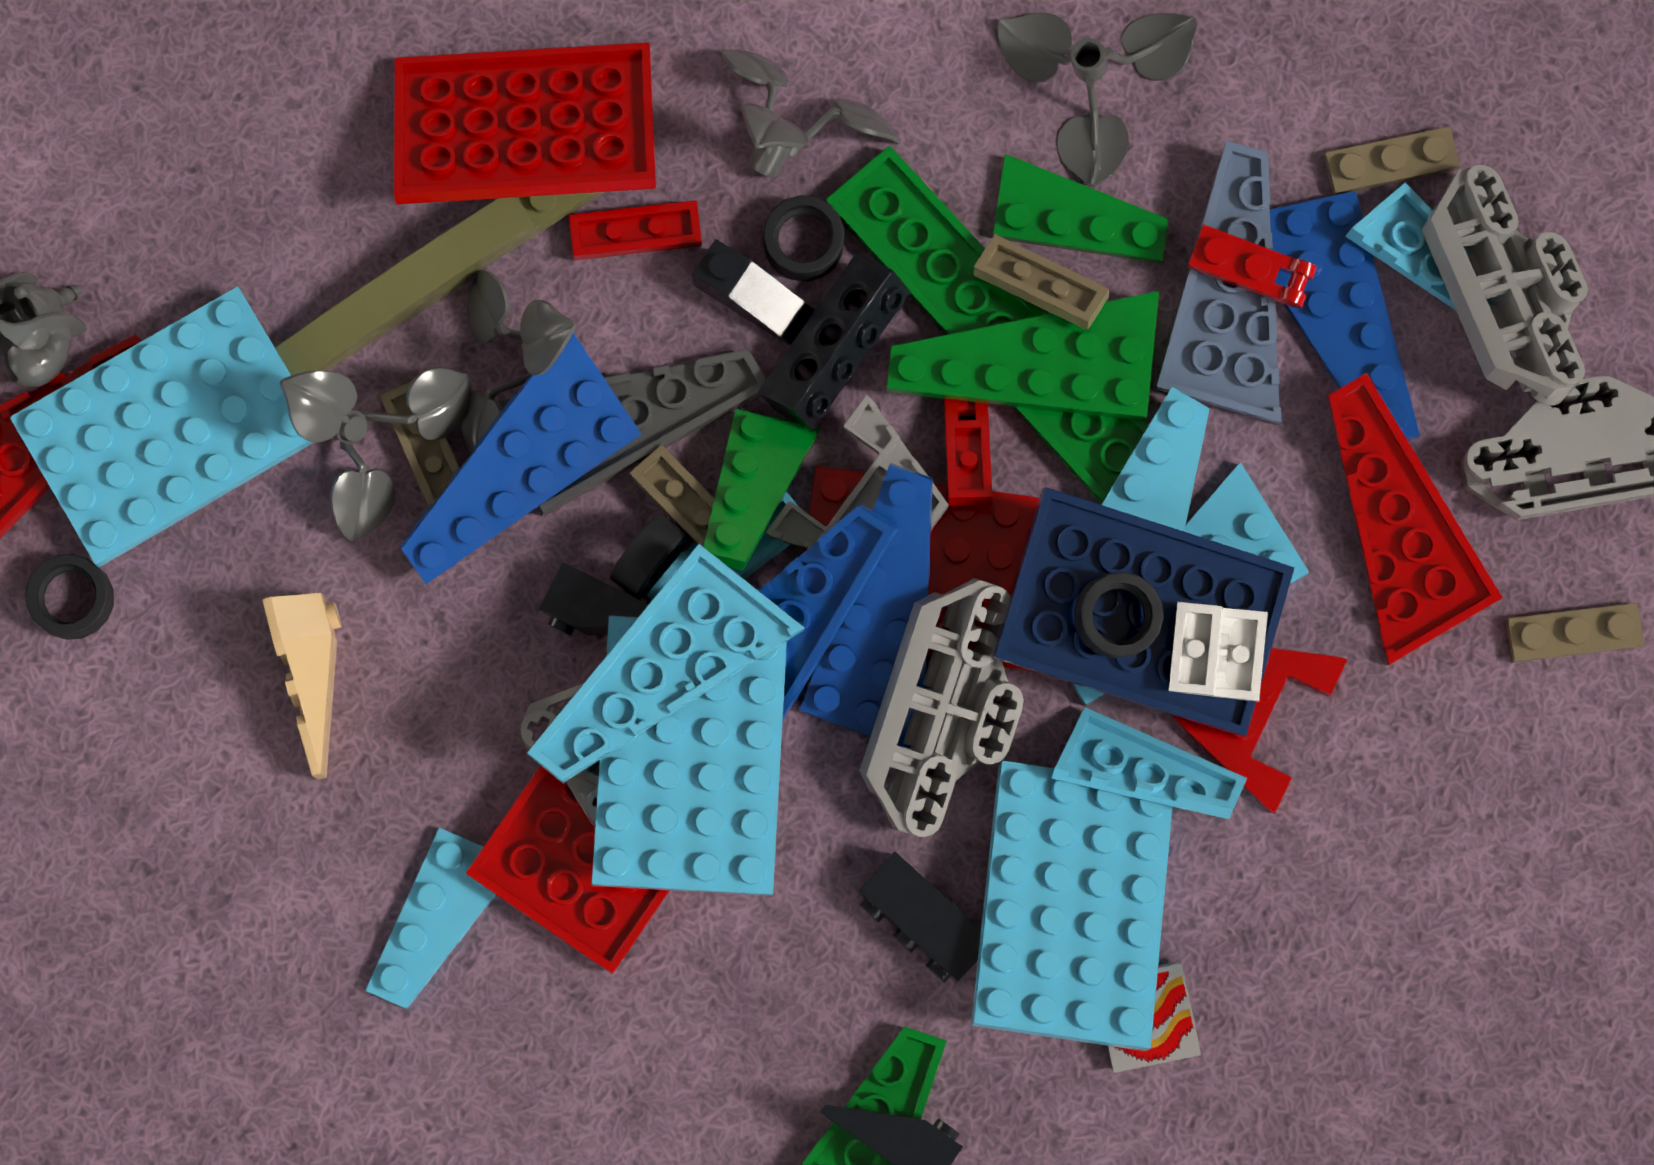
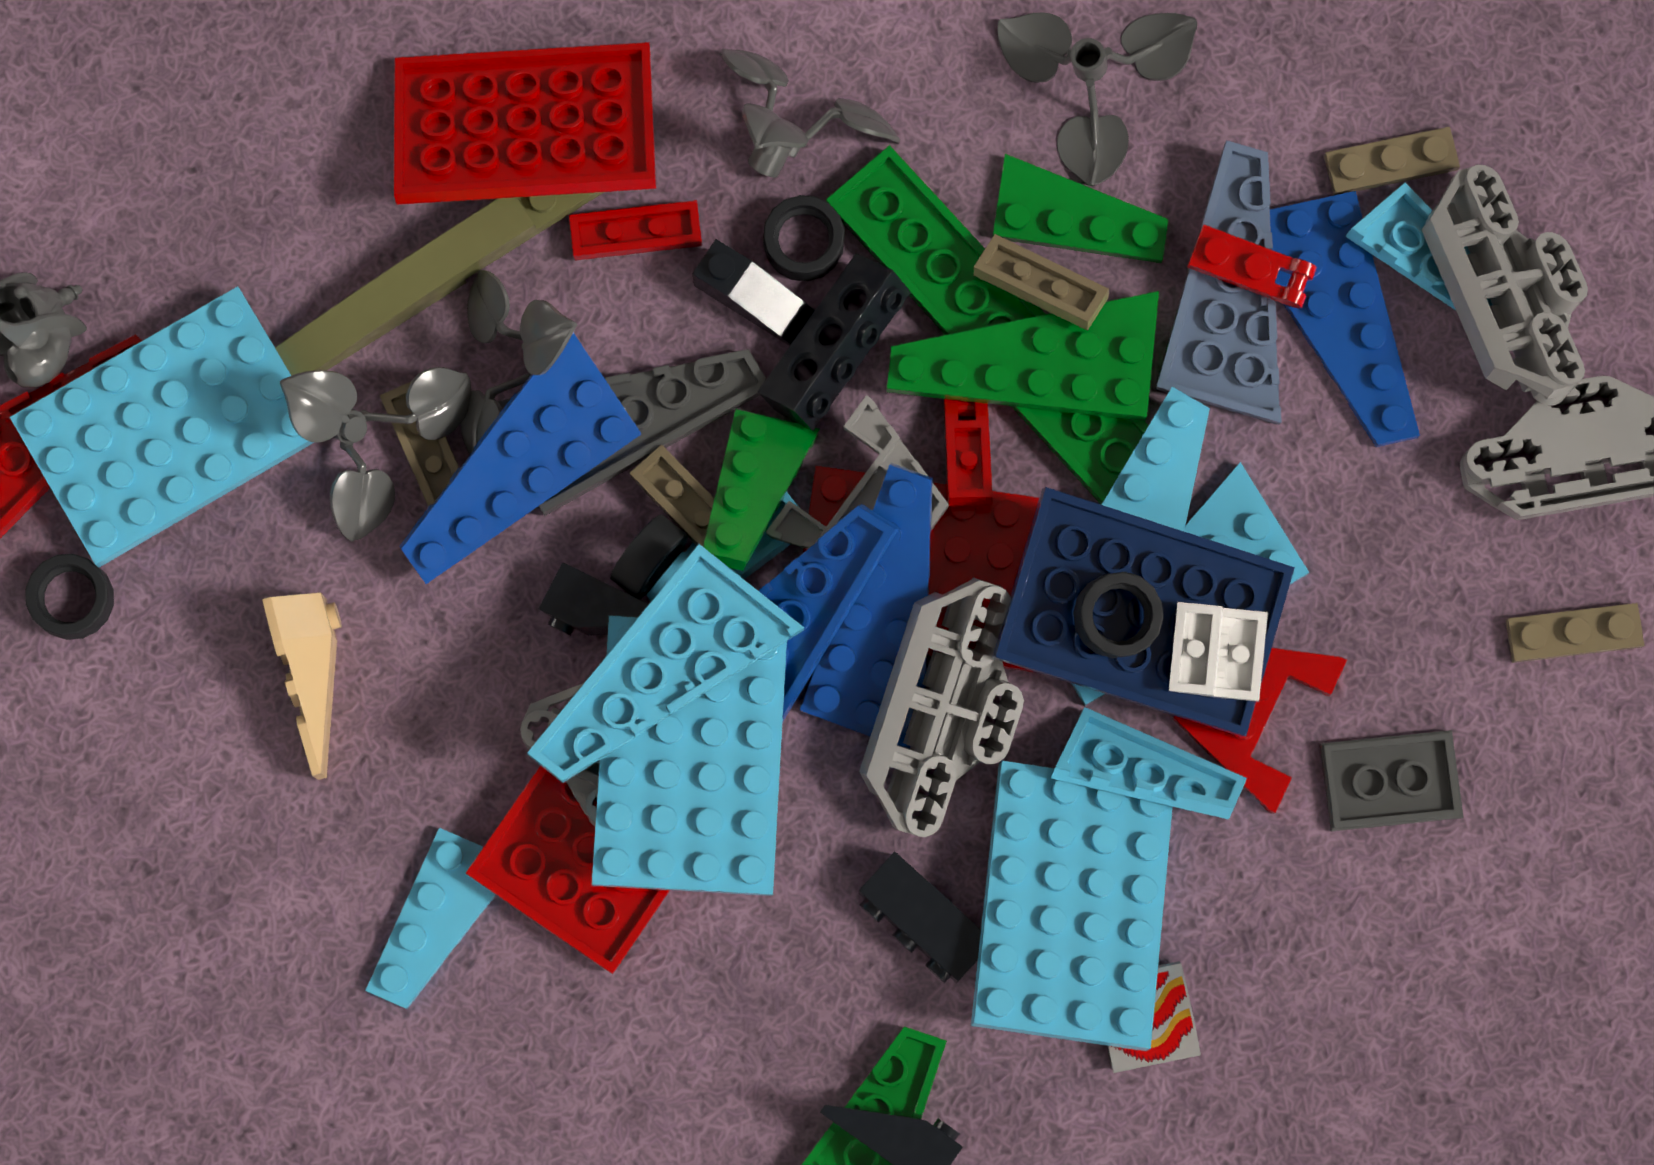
(1391, 781): none -> dark grey tile
(1412, 547): red wing -> none

